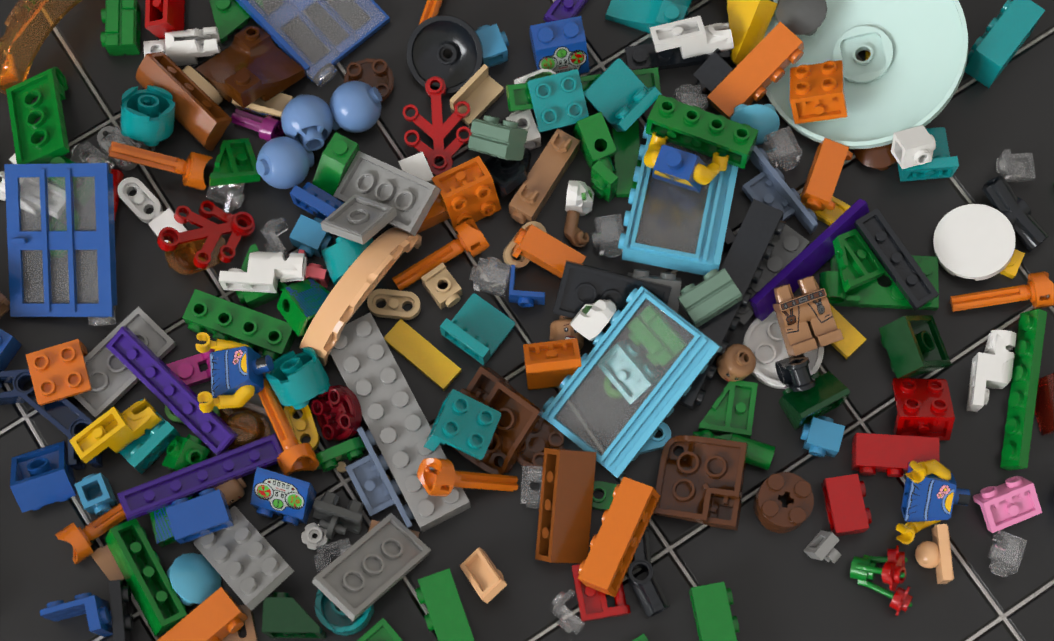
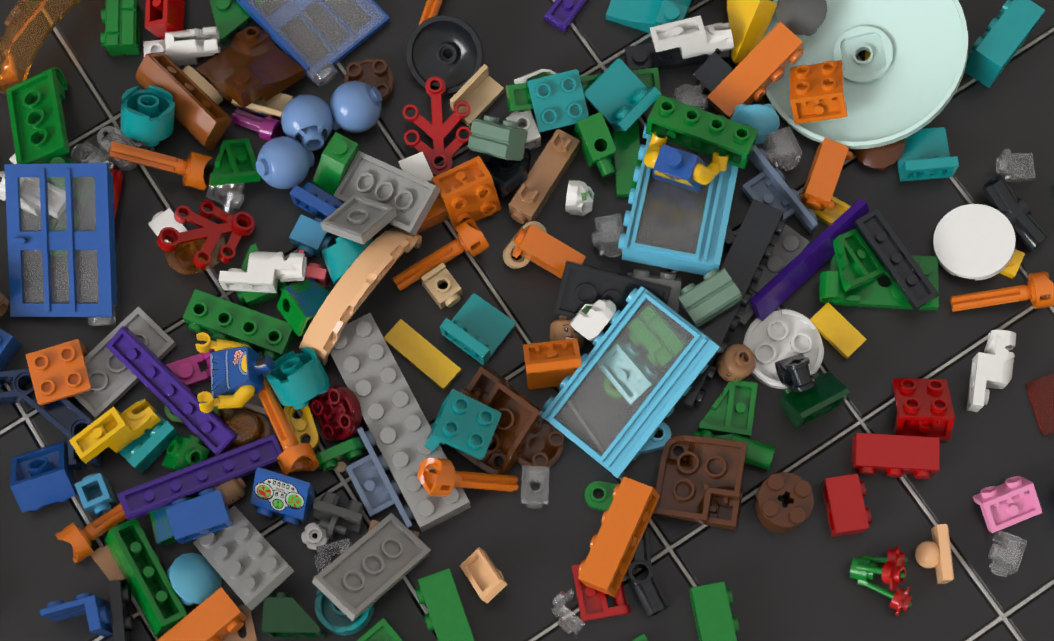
(141, 200): white plate -> none
(270, 232): clear bracket -> none
(394, 304): tan plate -> none
(491, 276): clear brick -> none
(493, 44): dark azure brick -> none
(524, 298): blue bracket -> none
(560, 45): blue slope -> none
(565, 505): dark orange brick -> none
(573, 232): medium nougat arm -> none
(603, 181): green plate -> none
(806, 318): medium nougat hips -> none
(822, 436): dark azure brick -> none
(823, 547): light grey tile -> none
(913, 147): white brick -> none
(914, 346): dark green slope -> none
(928, 497): torso -> none
(1023, 390): green plate -> none

